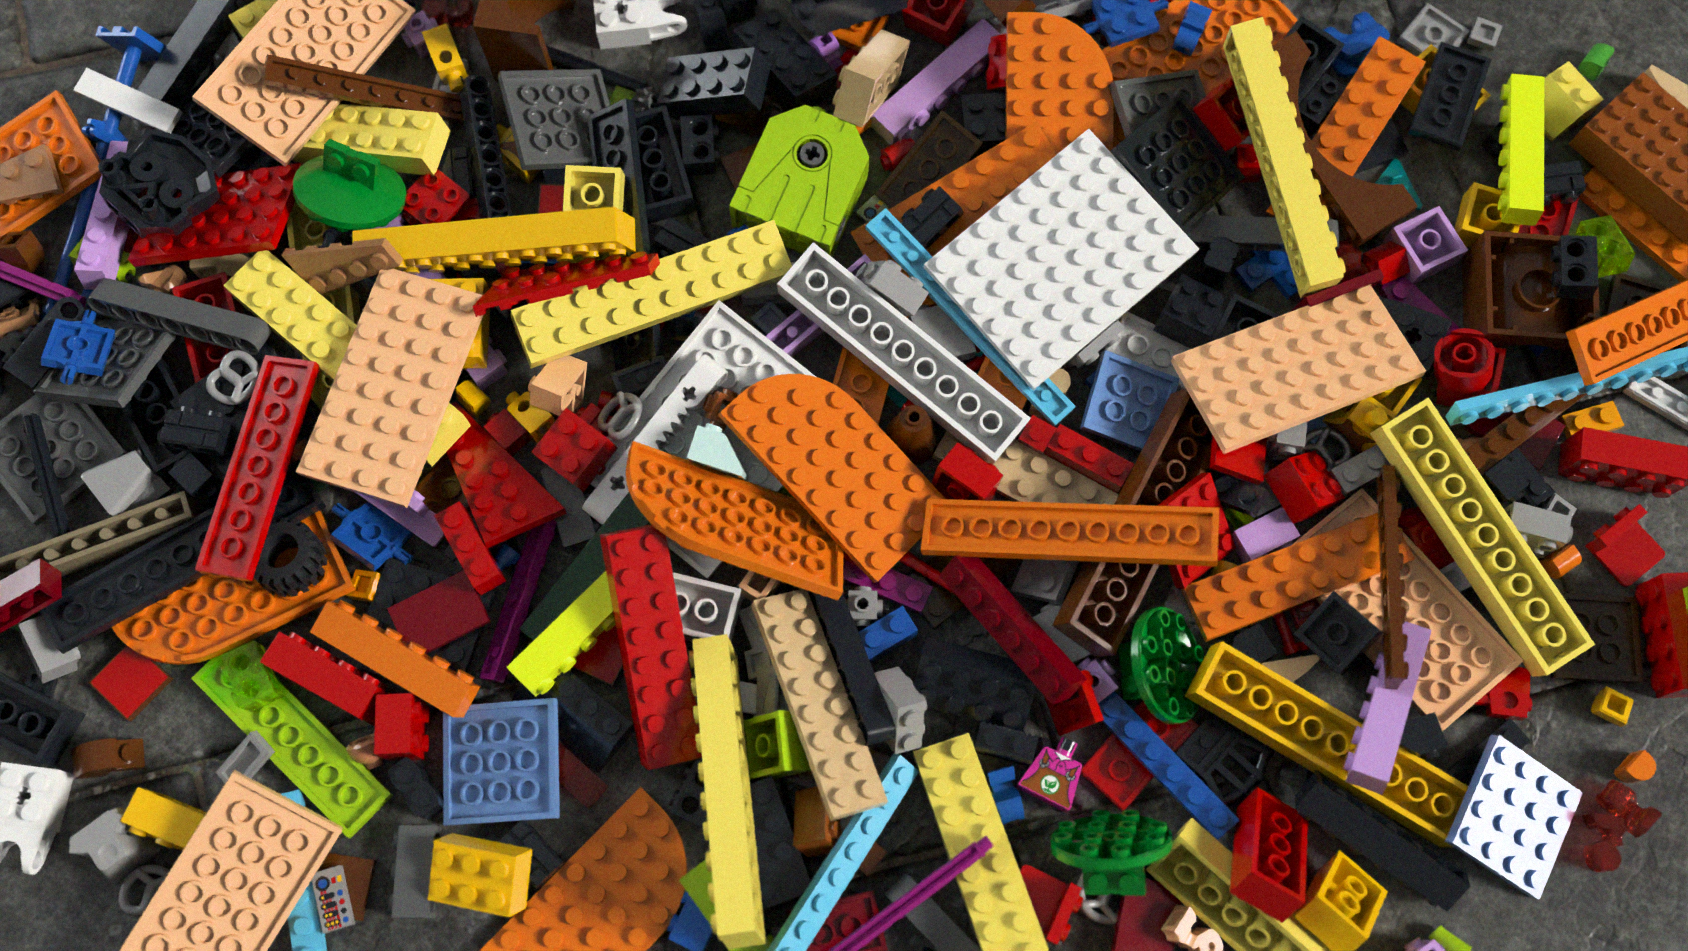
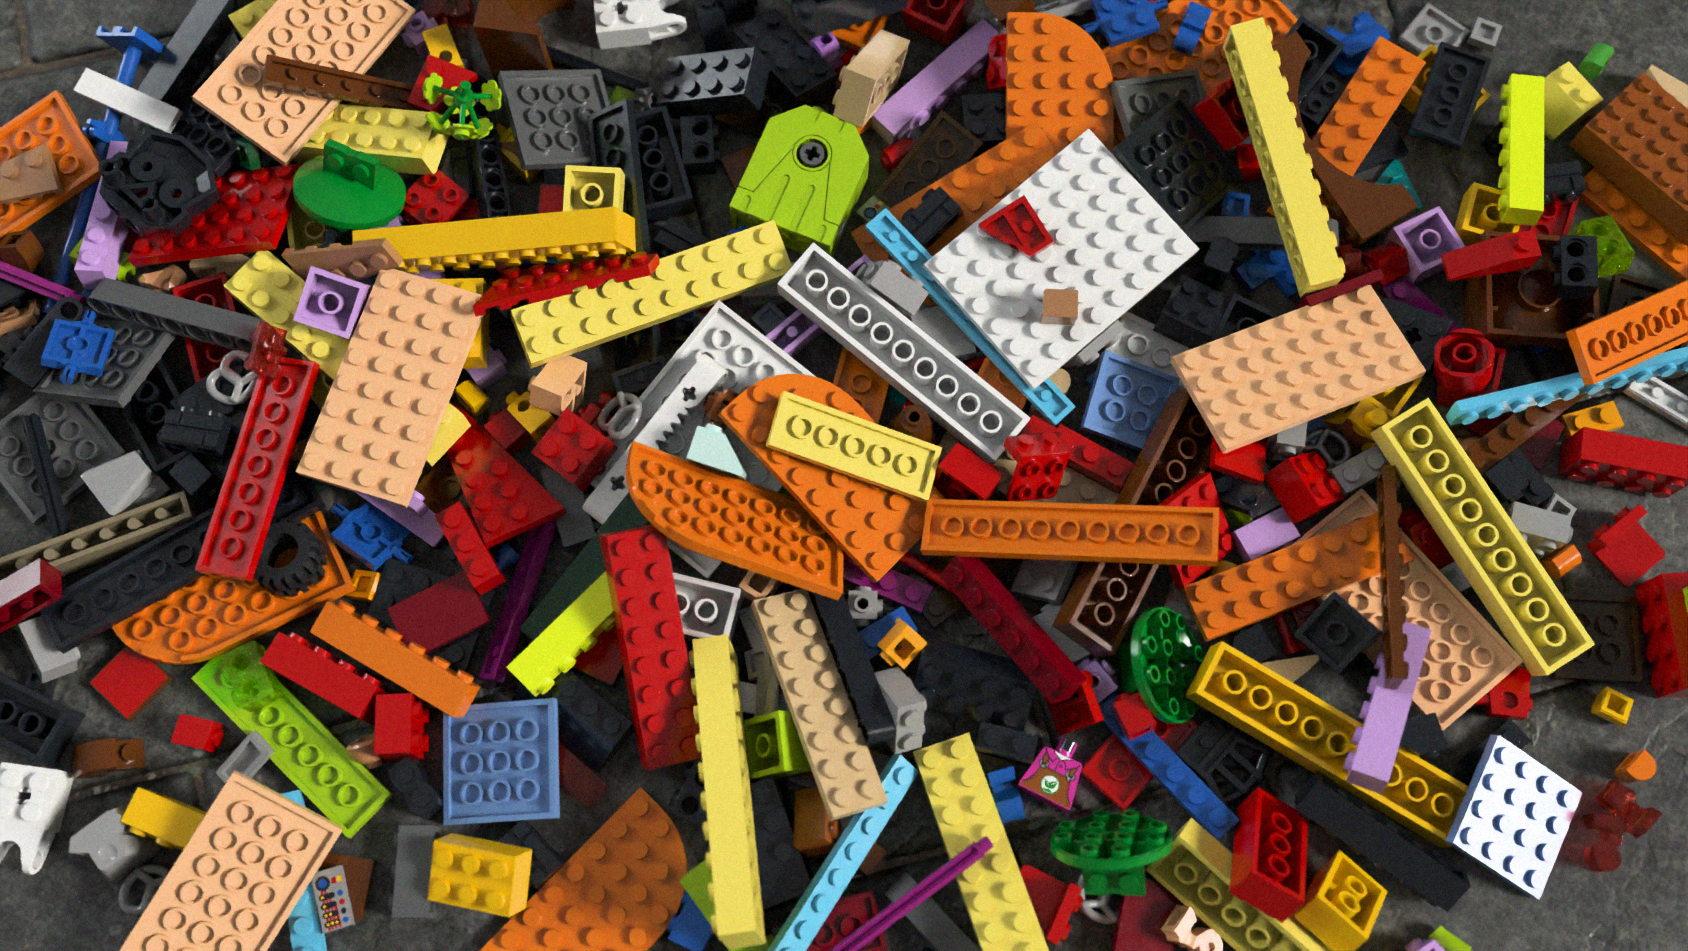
(198, 733): none -> red brick
(248, 154): none -> dark green plate
(266, 350): none -> clear red hips
(332, 302): none -> lavender slope
(451, 75): none -> red wing
(462, 102): none -> lime plant
(853, 446): none -> light yellow plate
(908, 648): none -> light orange brick
(1018, 228): none -> red wing
(1039, 465): none -> red bracket
(1059, 307): none -> medium nougat panel
(1133, 715): none -> red brick
(1235, 205): none -> blue plate
(1493, 256): none -> red slope

